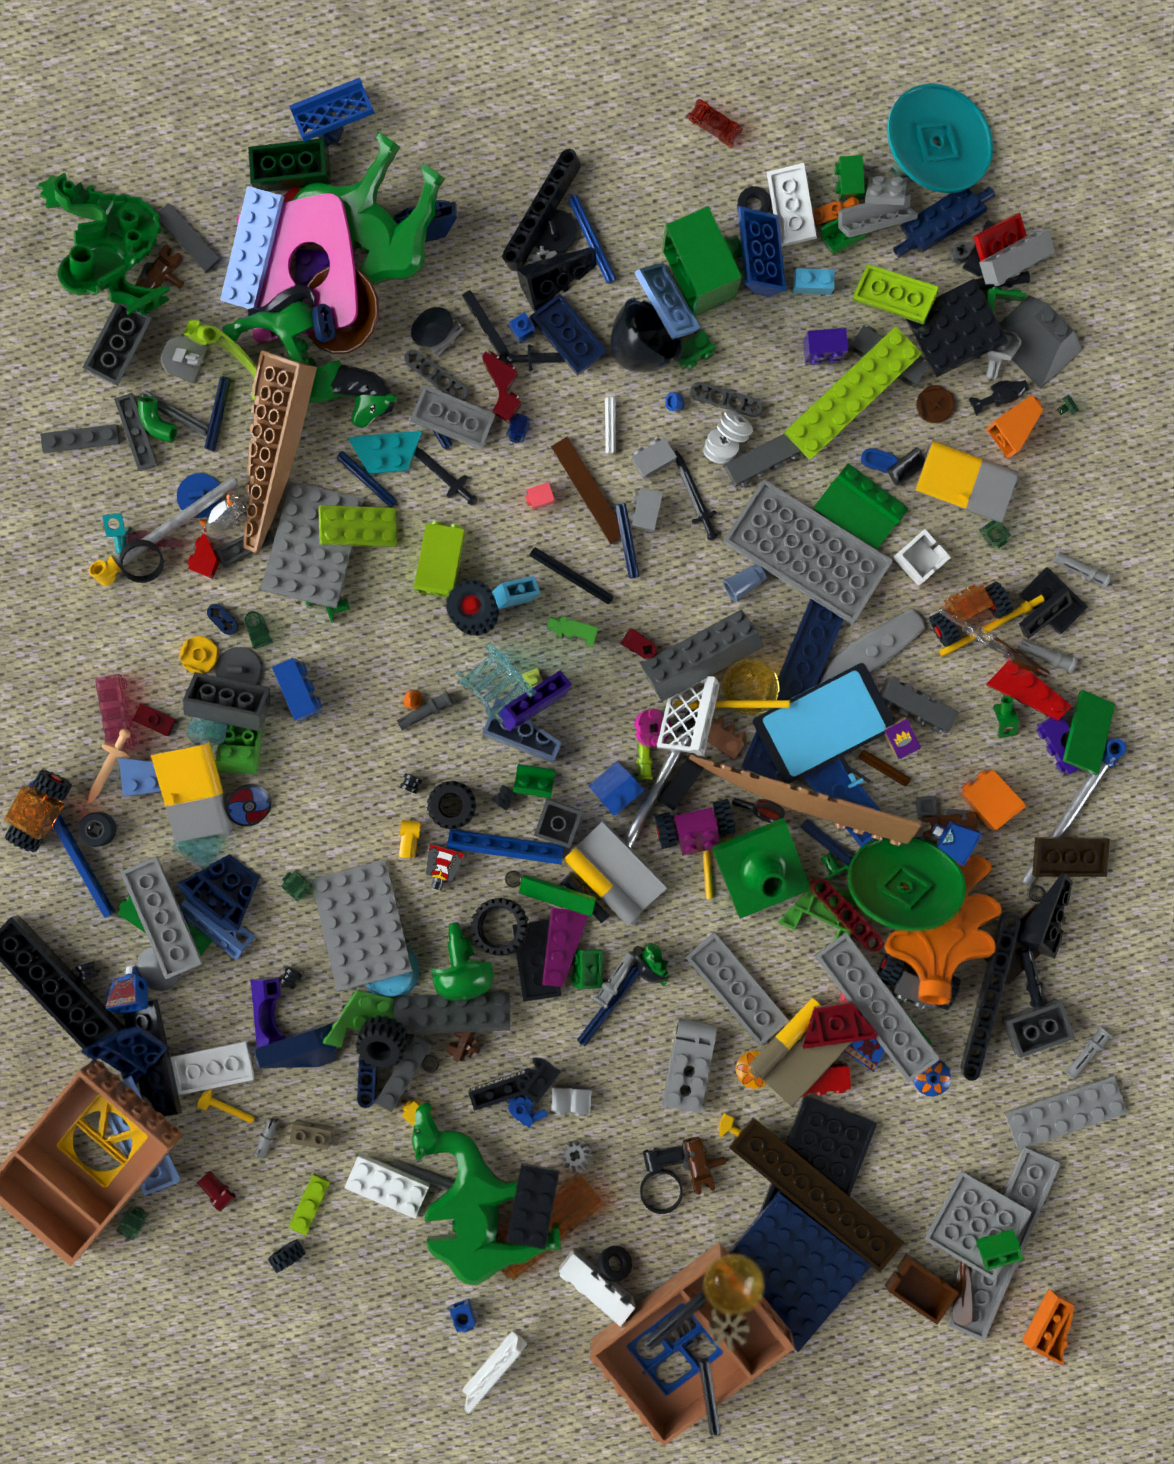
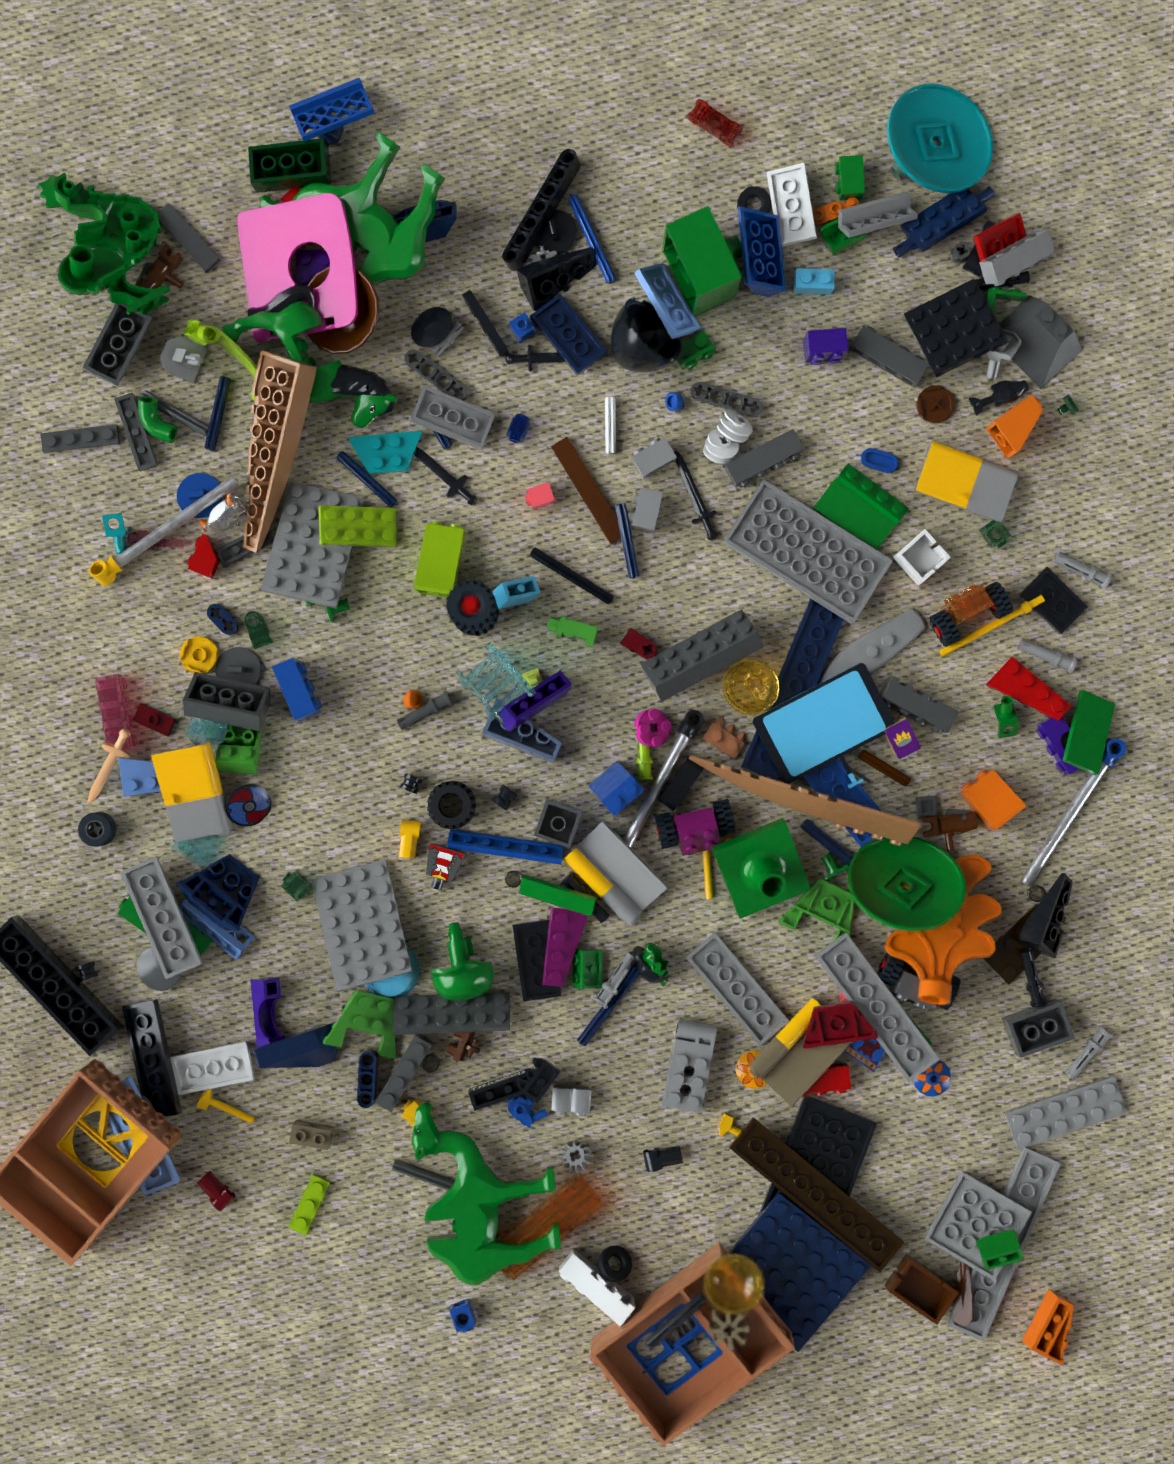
(36, 810): brick -> none
(82, 866): blue tile -> none
(127, 1051): dark blue wedge -> none
(128, 993): torso -> none
(132, 1222): clear green brick -> none
(141, 579): black tyre -> none
(252, 248): light blue plate -> none
(266, 1138): light grey pin -> none
(286, 1256): black bush -> none
(290, 977): black wheel -> none
(323, 323): dark blue beam -> none
(382, 1042): black tyre -> none
(387, 1185): white plate -> none
(477, 924): black tyre -> none
(493, 1369): white fence -> none
(503, 377): dark red arch -> none
(533, 1206): black plate -> none
(534, 781): green bracket -> none
(661, 1211): black tyre -> none
(698, 1164): reddish brown piece -> none
(703, 719): white fence -> none
(709, 1395): black axle -> none
(740, 704): yellow bar -> none
(744, 582): sand blue plant -> none
(762, 808): black piece -> none
(853, 393): lime plate -> none
(853, 919): dark red beam -> none
(886, 190): light grey plate -> none
(895, 293): lime plate -> none
(906, 466): black plate -> none
(957, 840): blue torso -> none
(989, 1005): black beam -> none
(999, 645): clear piece -> none
(1045, 613): black plate -> none
(1071, 856): dark brown plate -> none

